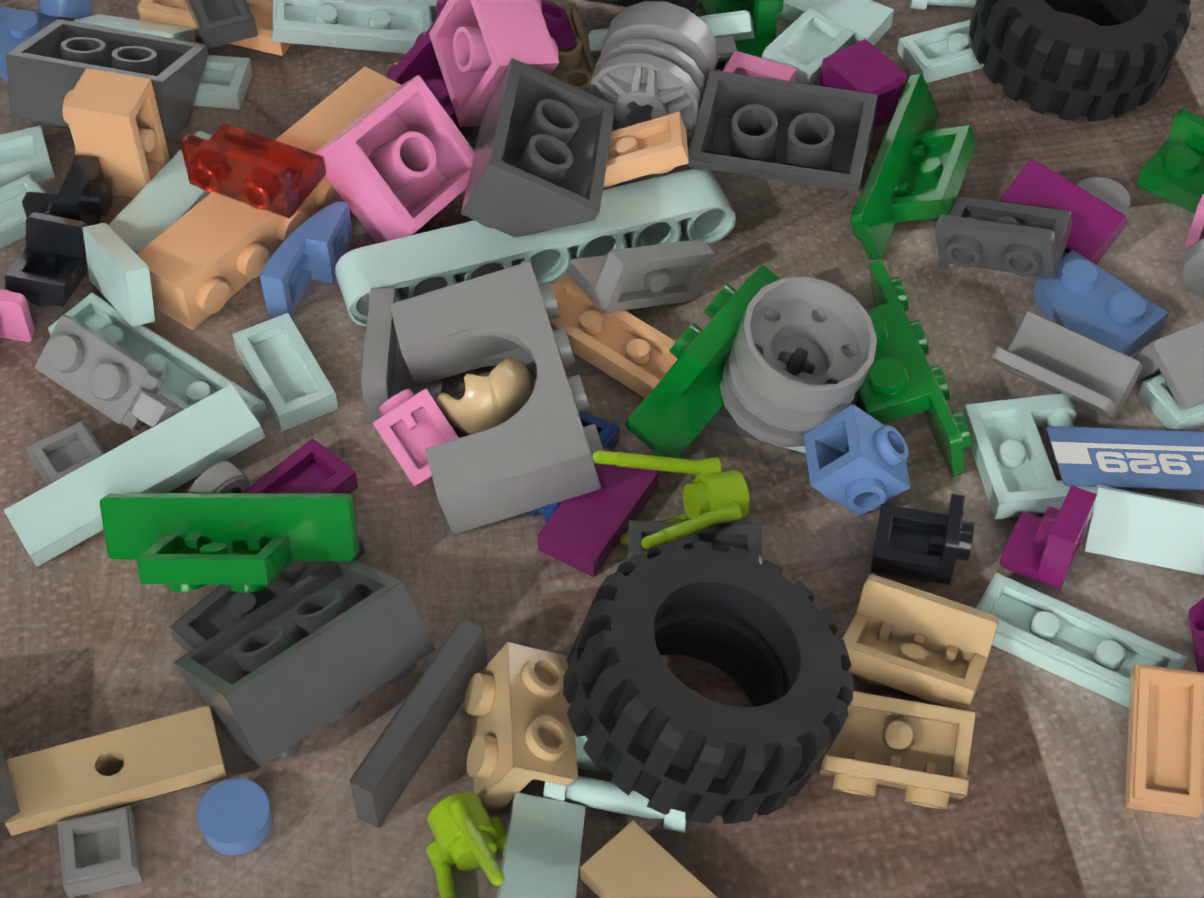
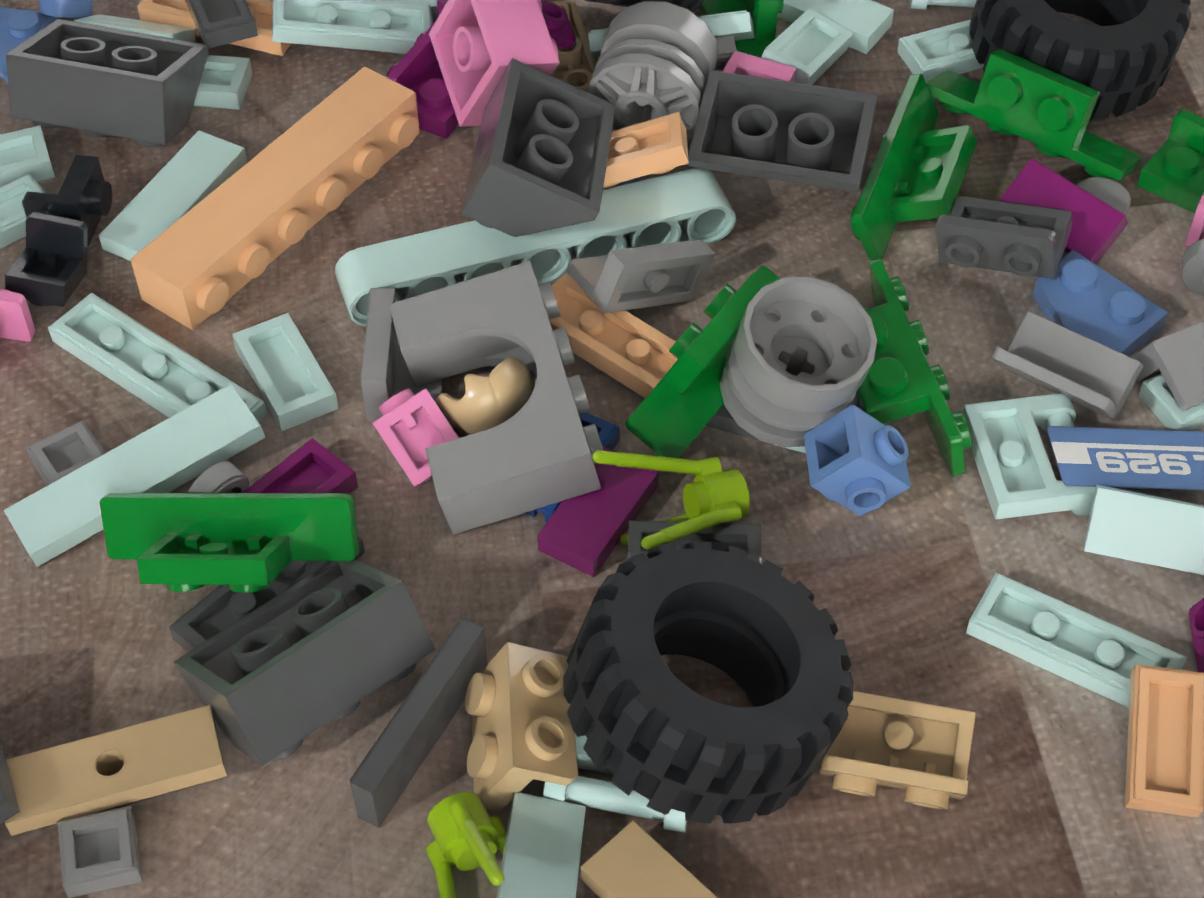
(105, 375): light grey hinge -> none
(119, 124): light nougat brick -> none
(119, 274): light aqua tile -> none
(235, 816): medium blue tile -> none
(252, 169): clear red bracket -> none
(306, 255): medium blue slope -> none
(399, 162): bright pink brick -> none
(867, 71): magenta brick -> none
(919, 643): tan bracket -> none
(922, 542): black bracket -> none
(1037, 106): none -> green bracket
(1048, 545): magenta bracket -> none

